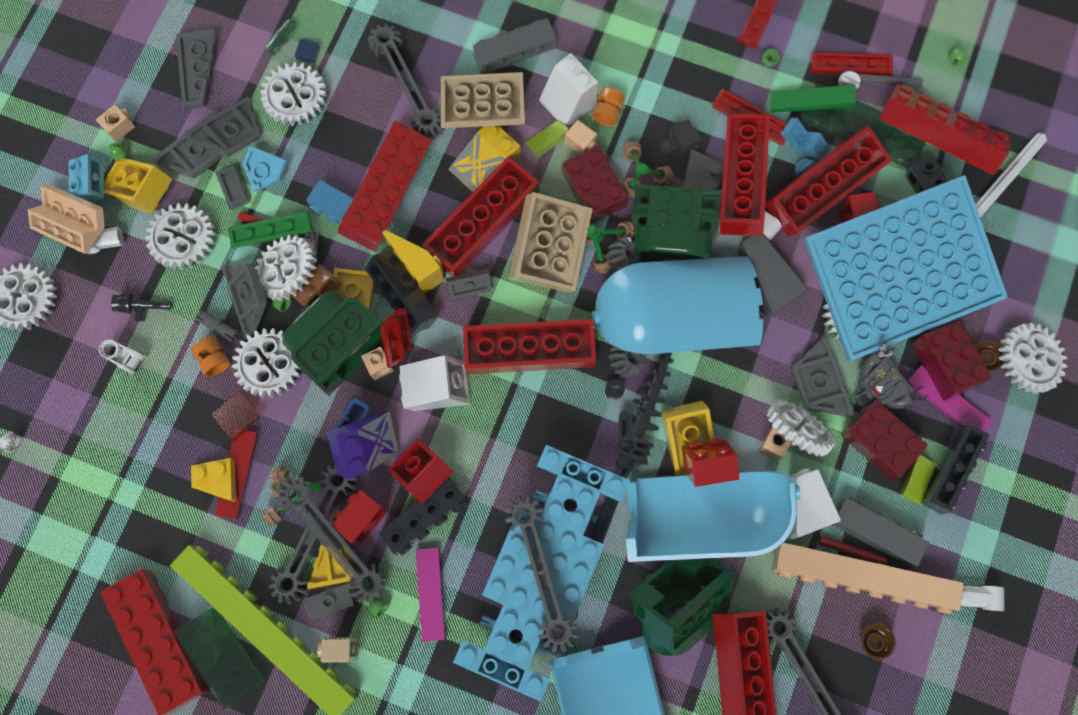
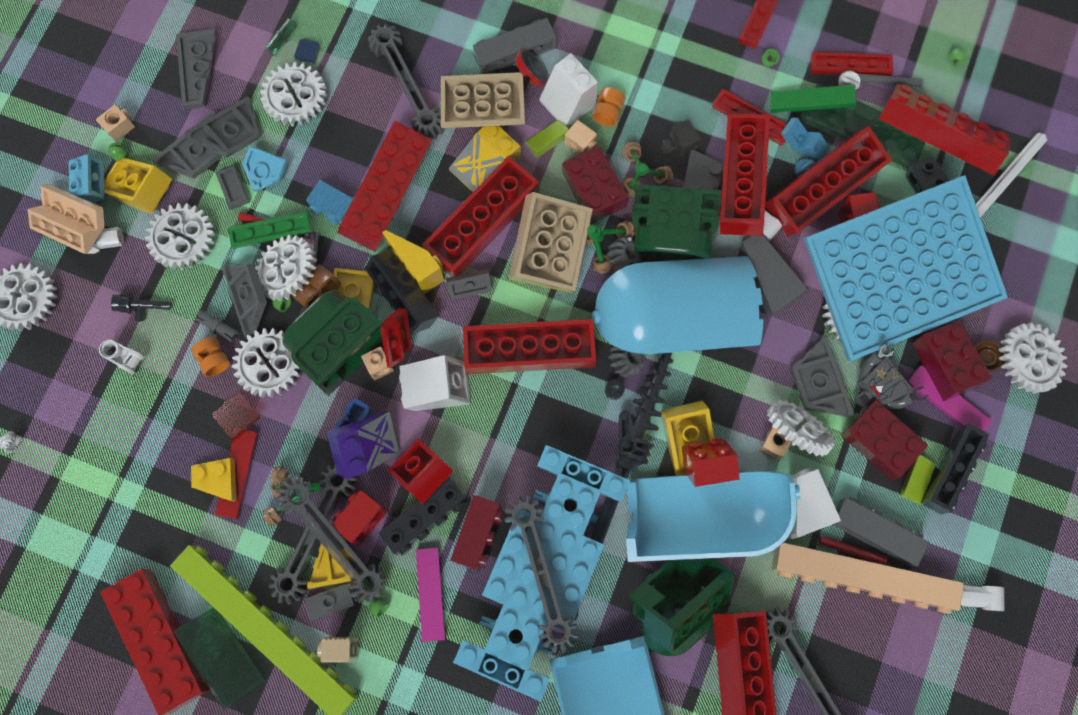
(477, 533): none -> dark red brick
(531, 66): none -> tile
(878, 641): reddish brown hat -> none

